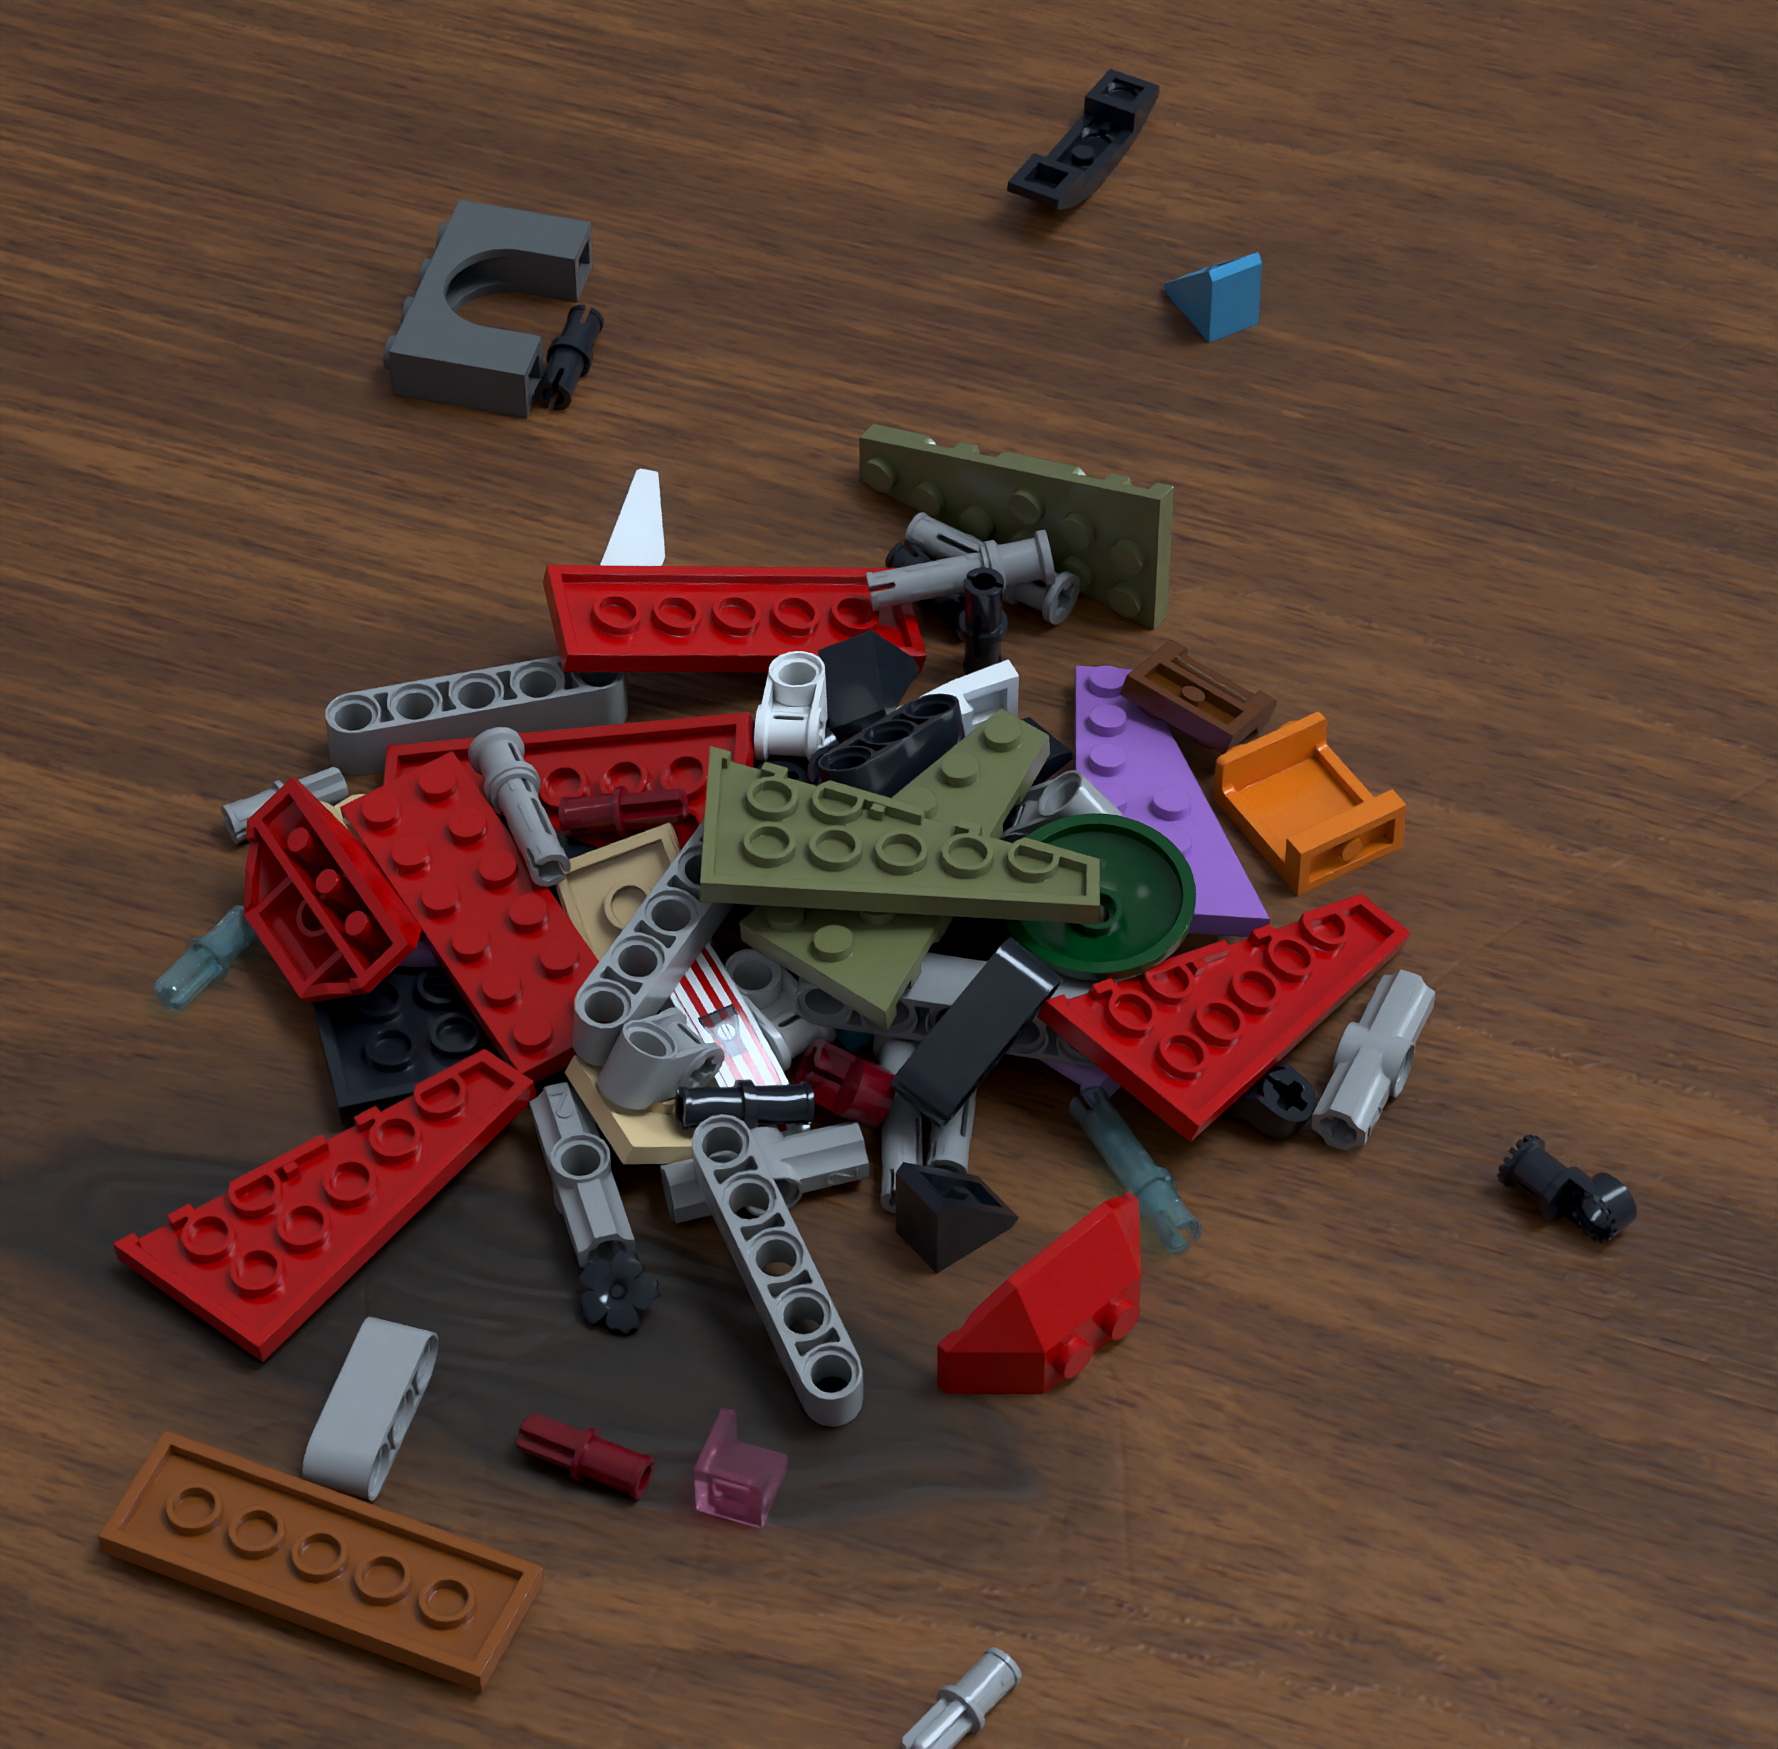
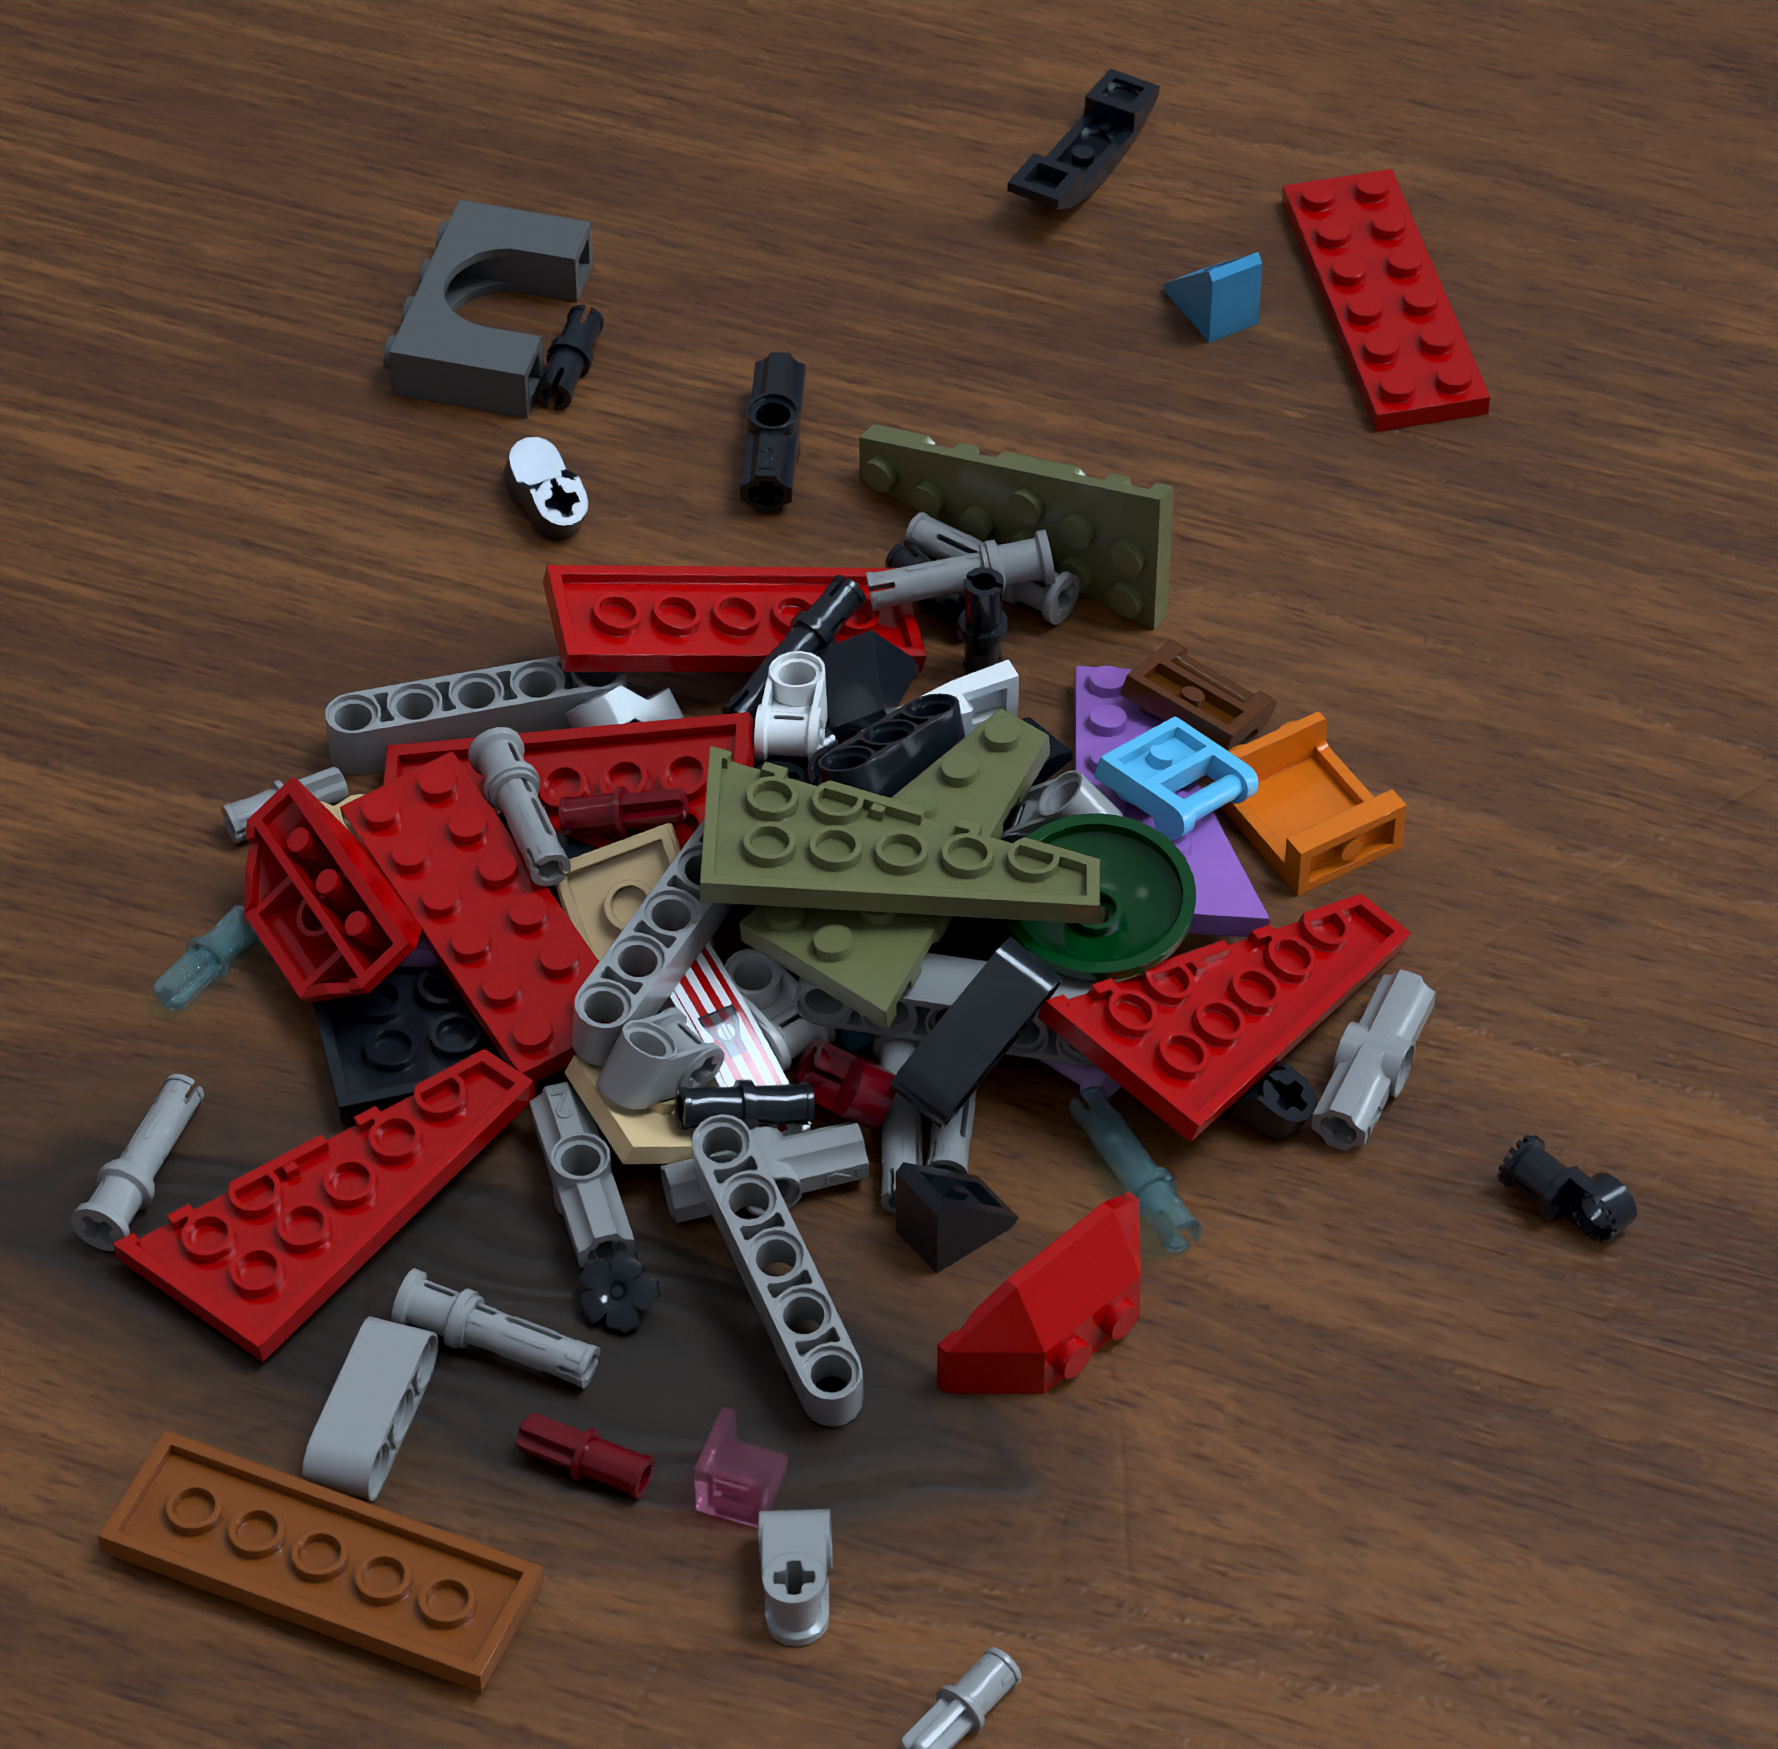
(128, 1182): none -> light grey pin
(467, 1320): none -> light grey pin
(545, 488): none -> piece
(624, 706): none -> light grey piece
(639, 528): white sticker -> none
(773, 432): none -> black piece
(795, 1573): none -> light grey piece
(809, 633): none -> black pin
(1166, 760): none -> medium azure plate
(1385, 300): none -> red plate

